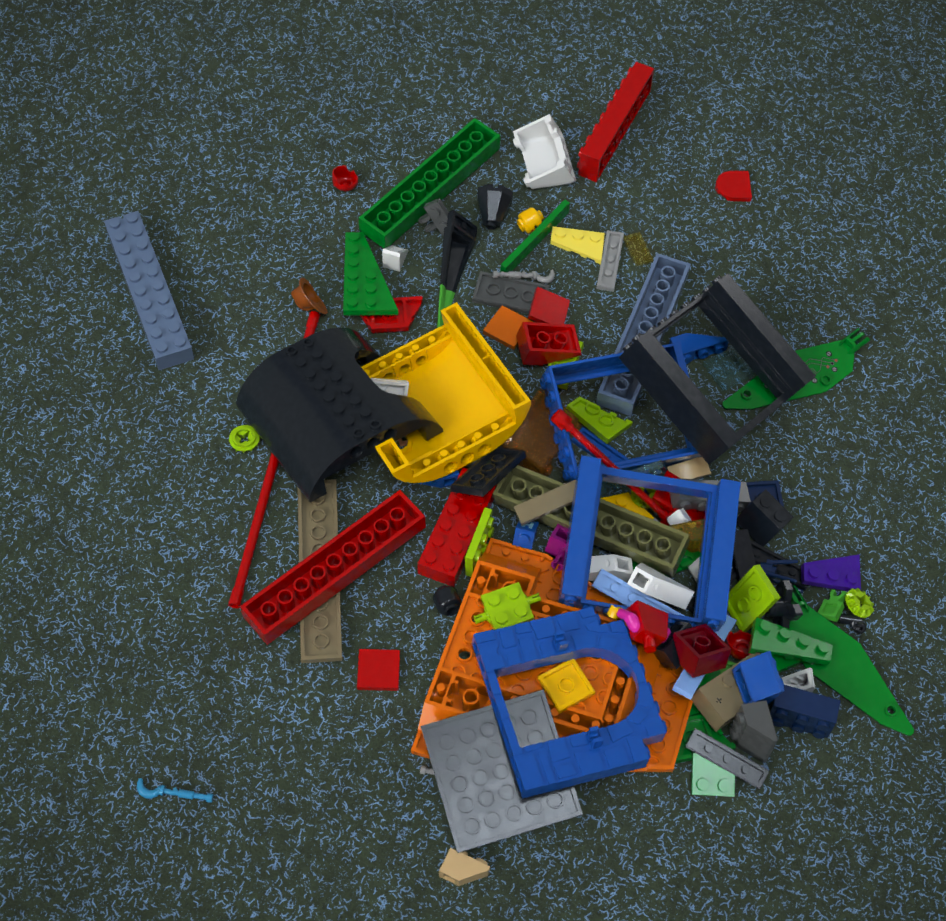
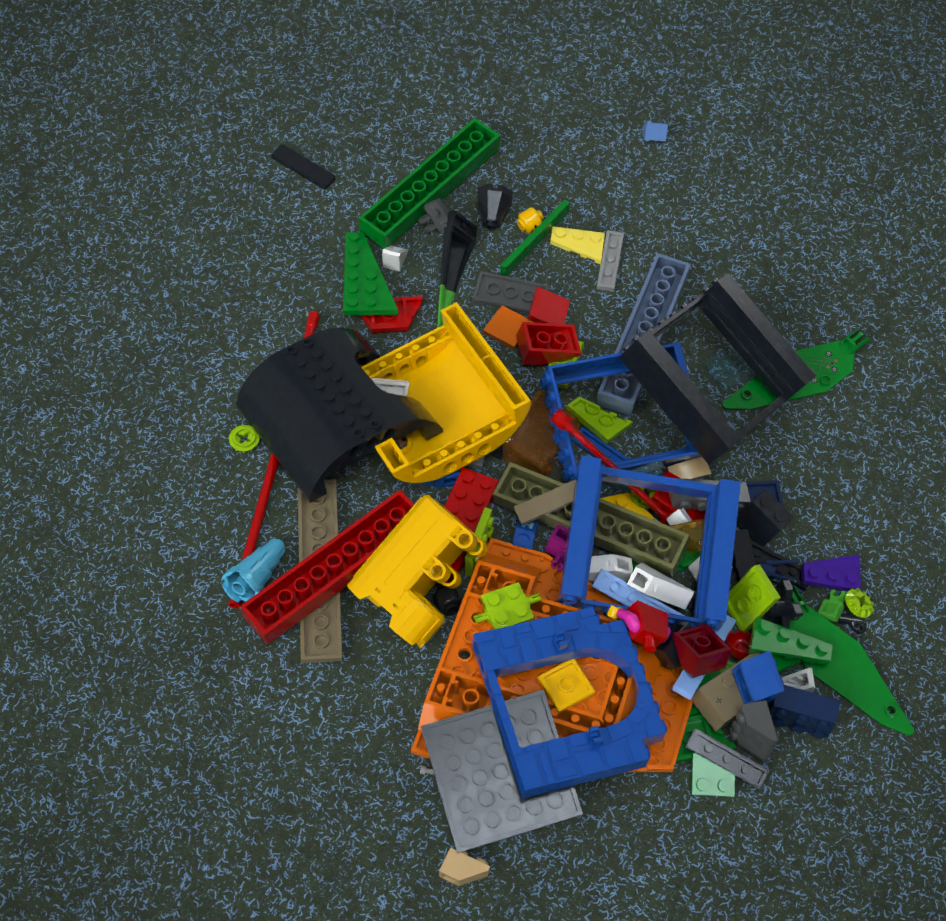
(149, 291): sand blue piece -> none
(161, 790): dark azure piece -> none
(253, 571): none -> medium azure cone
(303, 167): none -> black tile
(306, 297): dark orange piece -> none
(344, 179): red hair -> none
(378, 669): red tile -> none
(411, 563): none -> yellow piece
(488, 471): black tile -> none
(534, 275): light grey piece -> none
(544, 154): white windscreen -> none
(615, 121): red brick -> none
(638, 249): clear yellow tile -> none
(654, 131): none -> medium blue tile
(699, 346): blue slope -> none
(734, 186): red tile -> none

